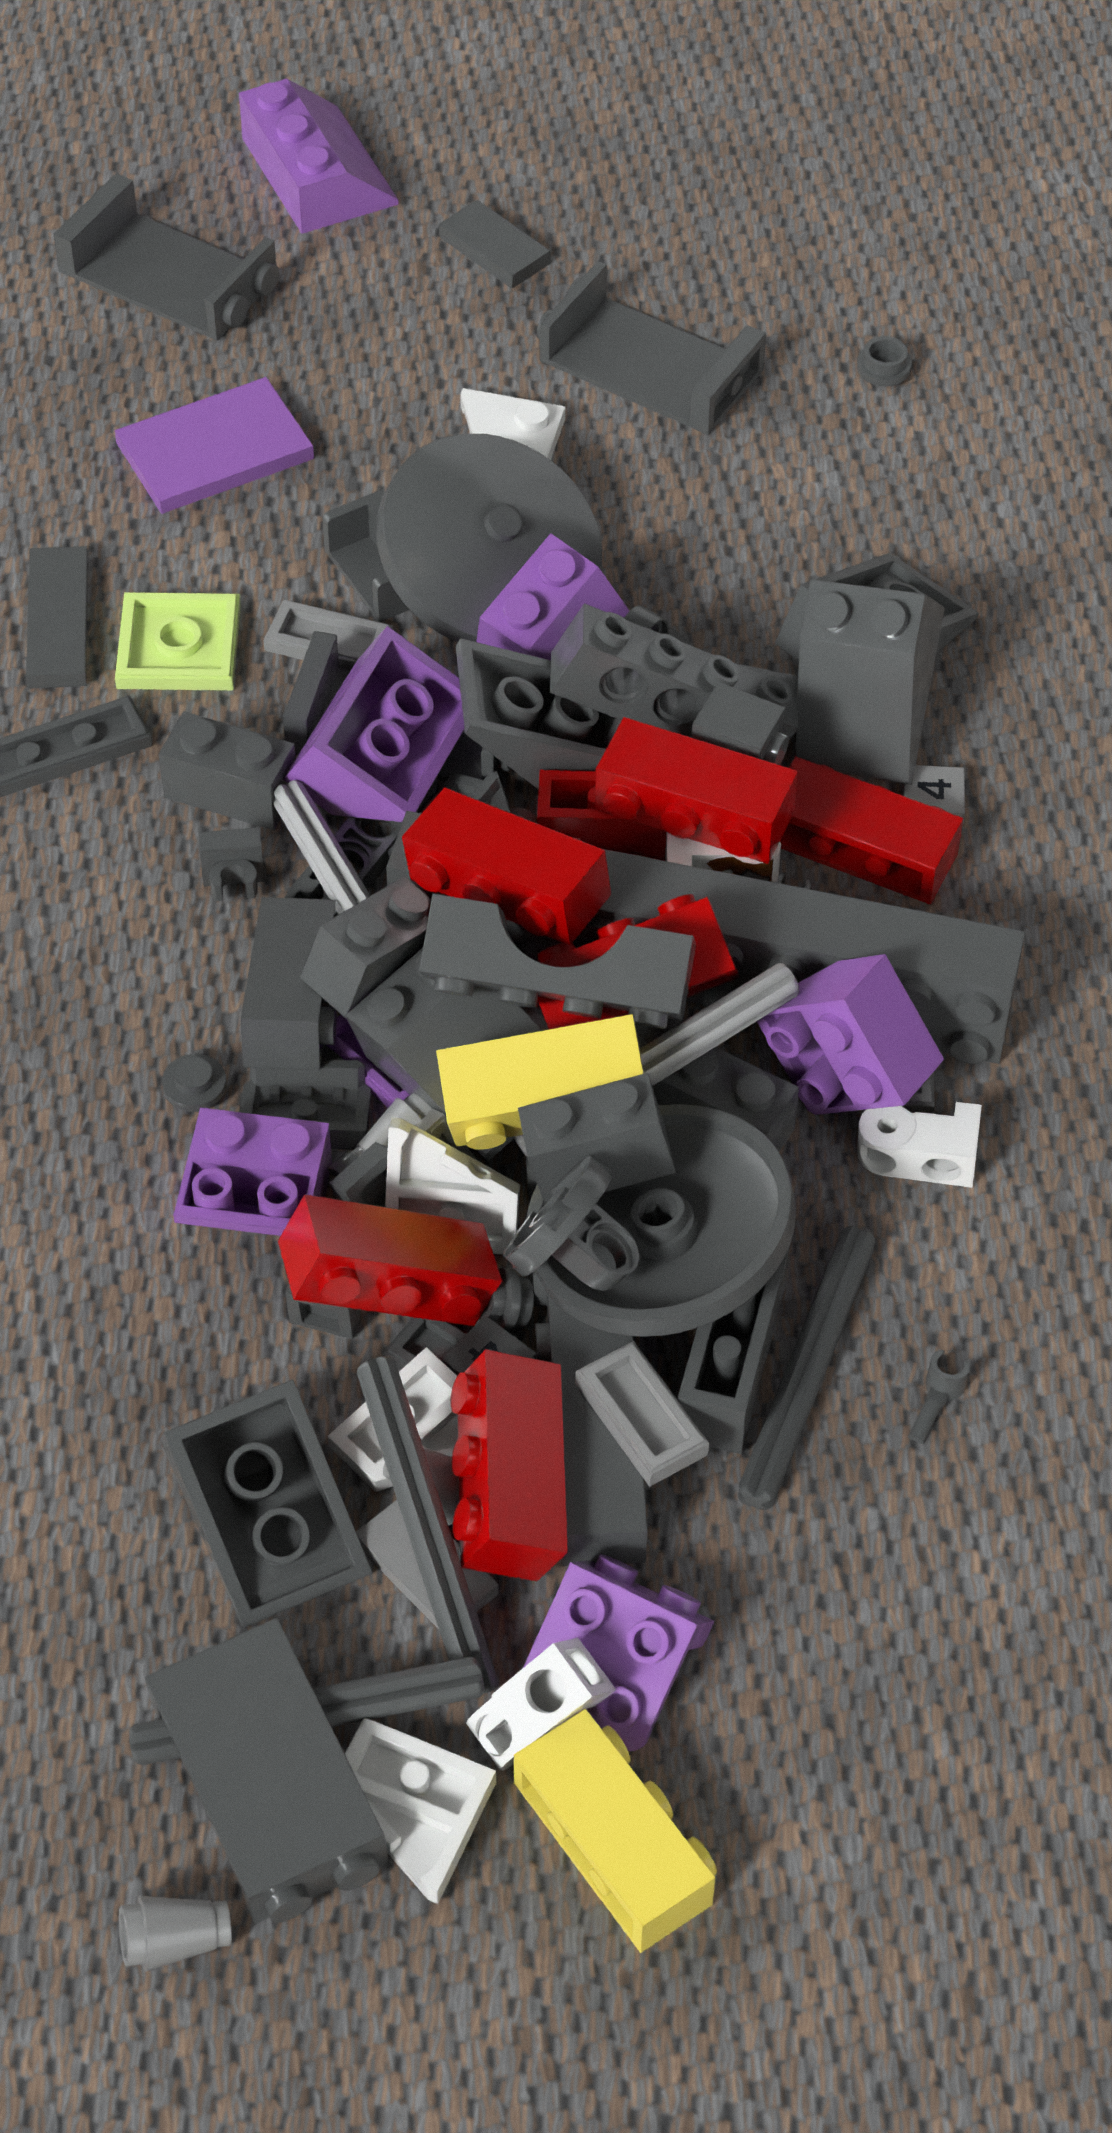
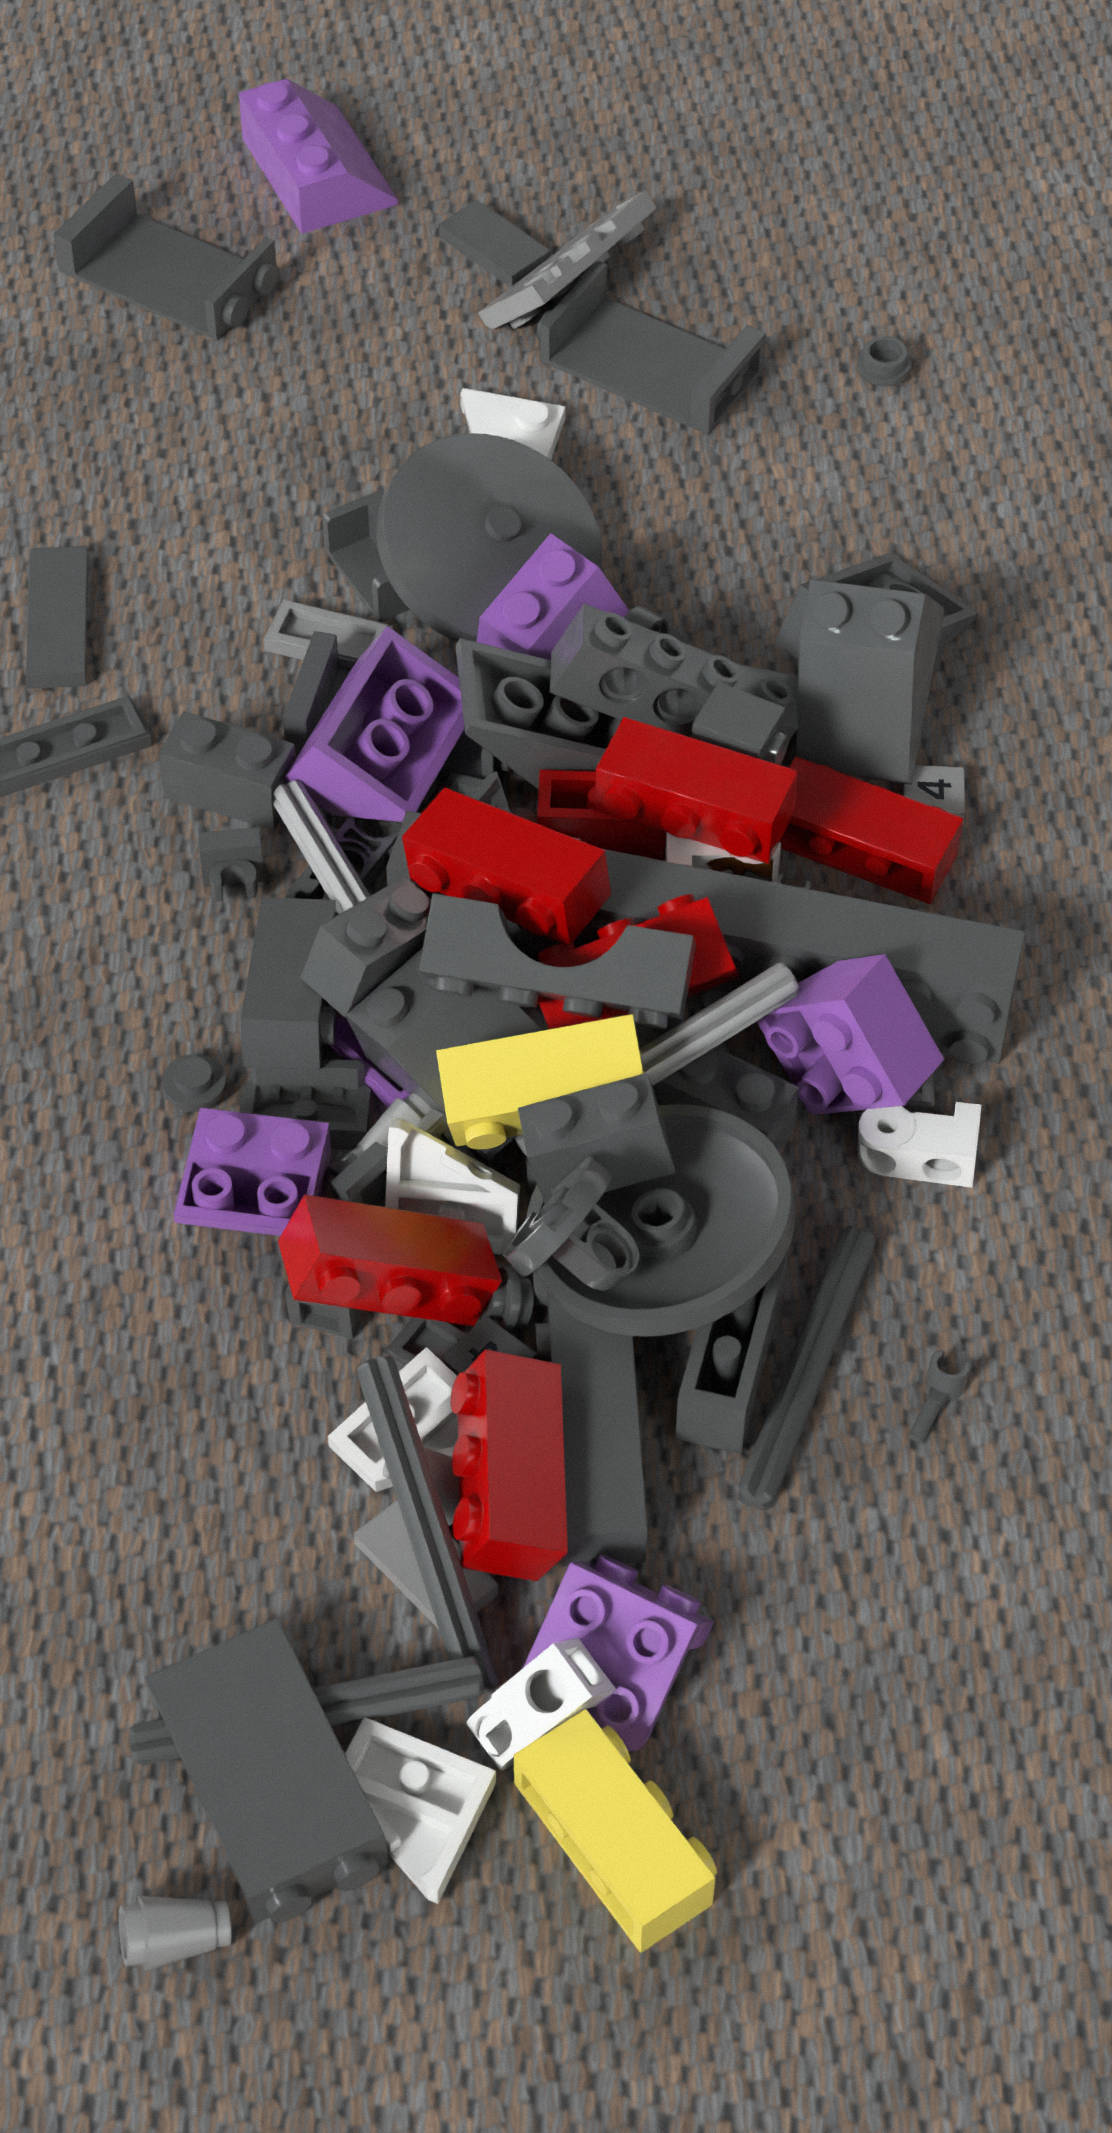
(178, 641): yellowish green tile -> none
(214, 445): medium lavender tile -> none
(266, 1503): dark grey slope -> none
(578, 256): none -> light grey wing
(641, 1413): light grey tile -> none

